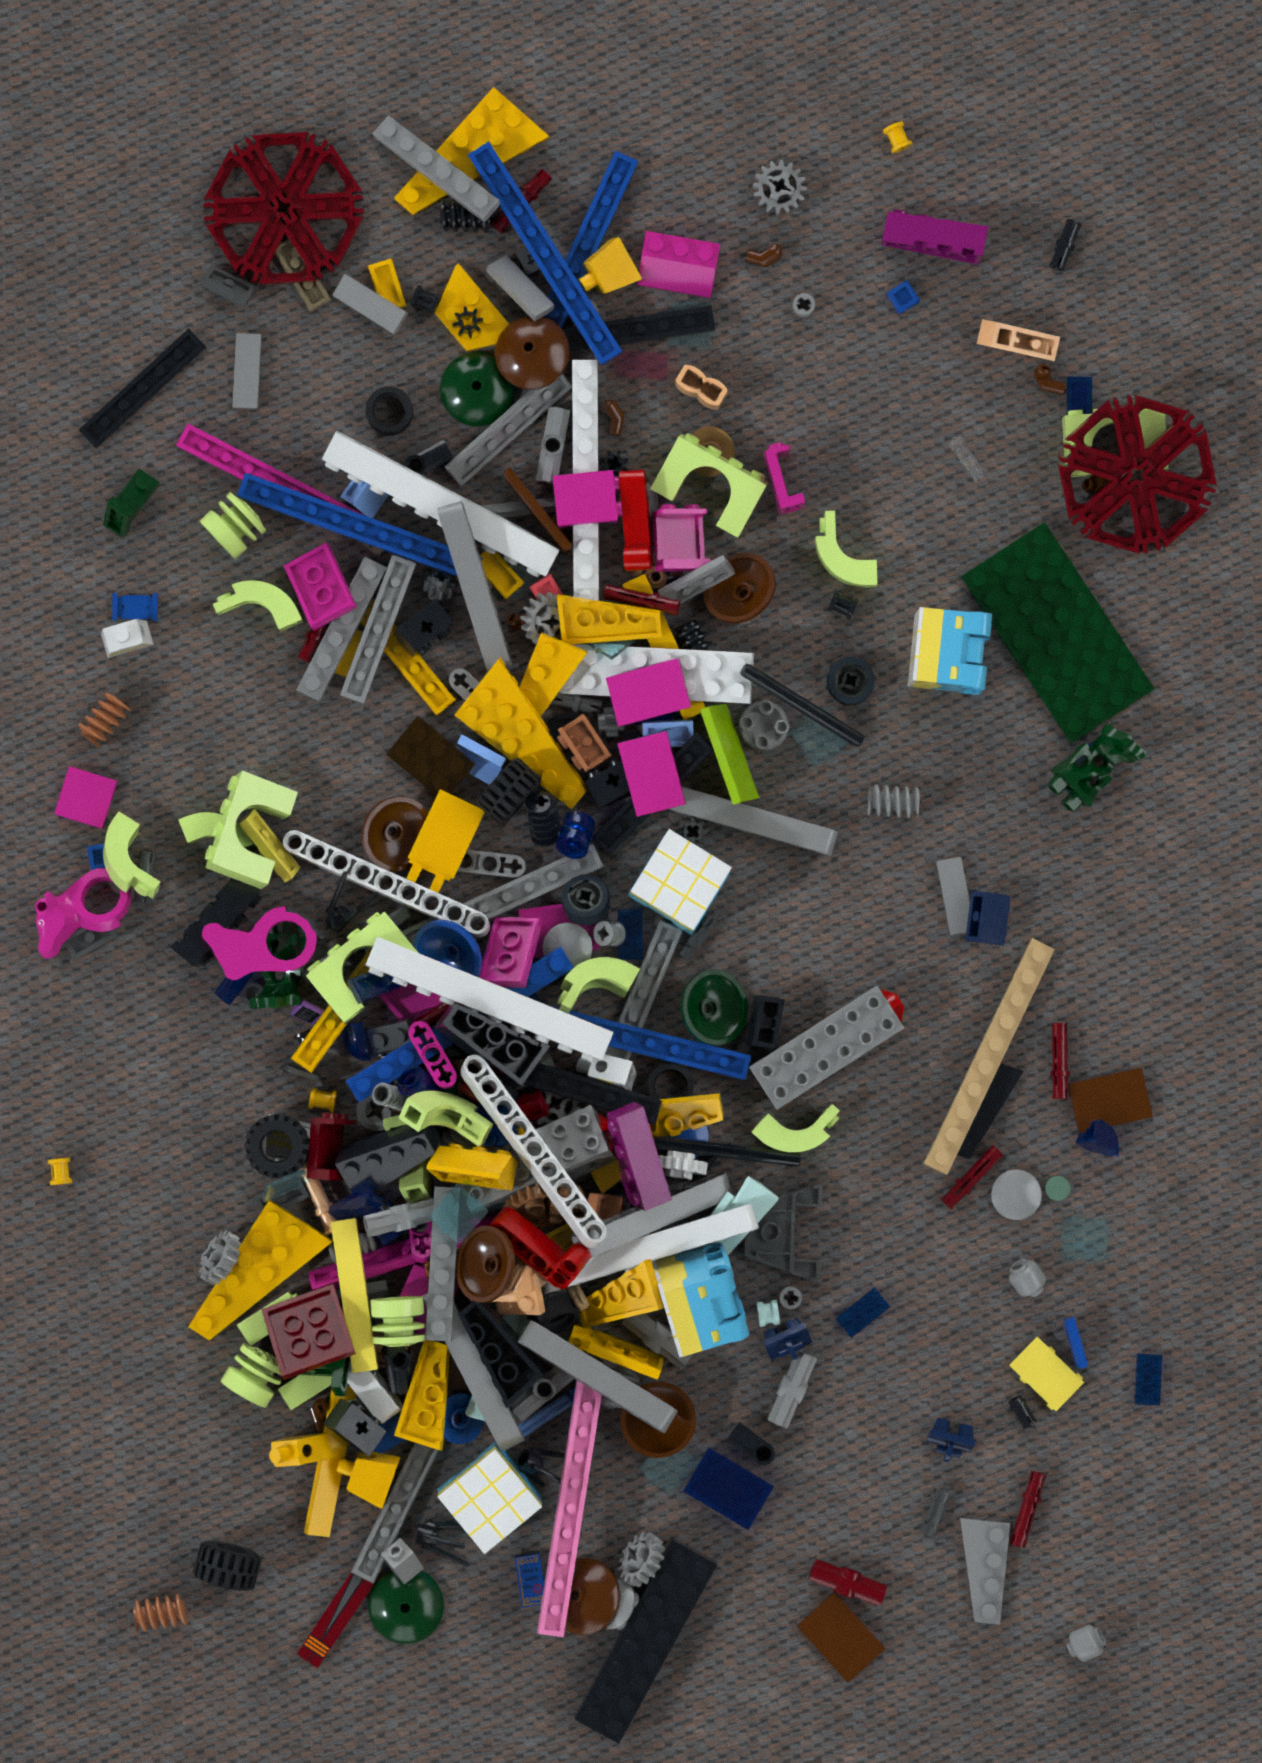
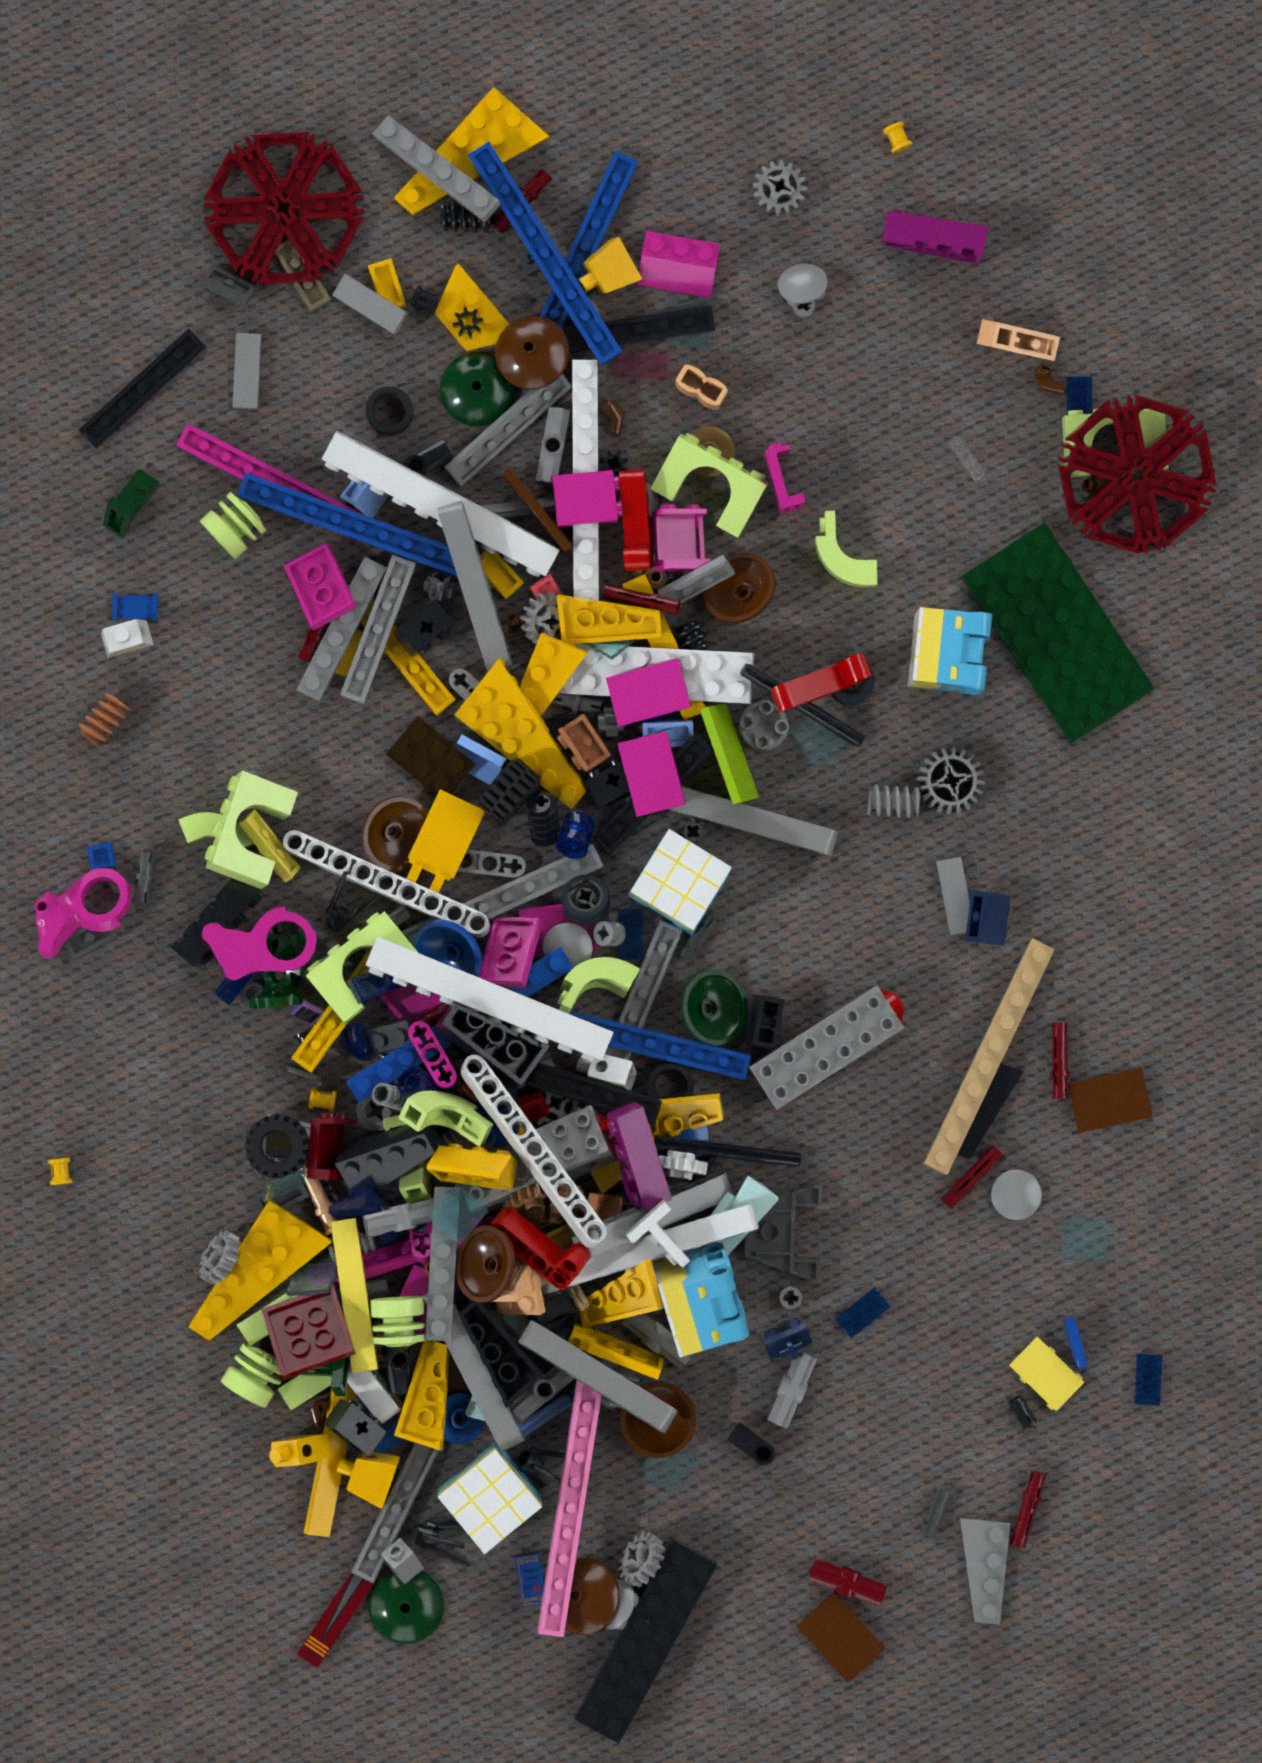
(86, 797): dark pink tile -> none
(117, 861): yellowish green arch -> none
(159, 1613): nougat piece -> none
(227, 1565): black tyre -> none
(265, 594): yellowish green arch -> none
(312, 1279): none -> clear light blue piece
(520, 288): light grey tile -> none
(658, 1235): none -> white bracket
(728, 1488): clear blue plate -> none
(765, 258): reddish brown arm -> none
(768, 1313): light aqua wheel -> none
(789, 1140): yellowish green arch -> none
(802, 284): none -> light grey dish
(821, 683): none -> red beam
(837, 598): black bush -> none
(903, 297): blue tile -> none
(949, 1443): dark blue hips -> none
(956, 802): none -> light grey gear
(1027, 1278): light grey head -> none
(1057, 1188): sand green tile -> none
(1065, 244): black pin -> none
(1078, 769): dark green hips -> none
(1086, 1643): light grey head -> none
(1099, 1139): clear blue brick -> none

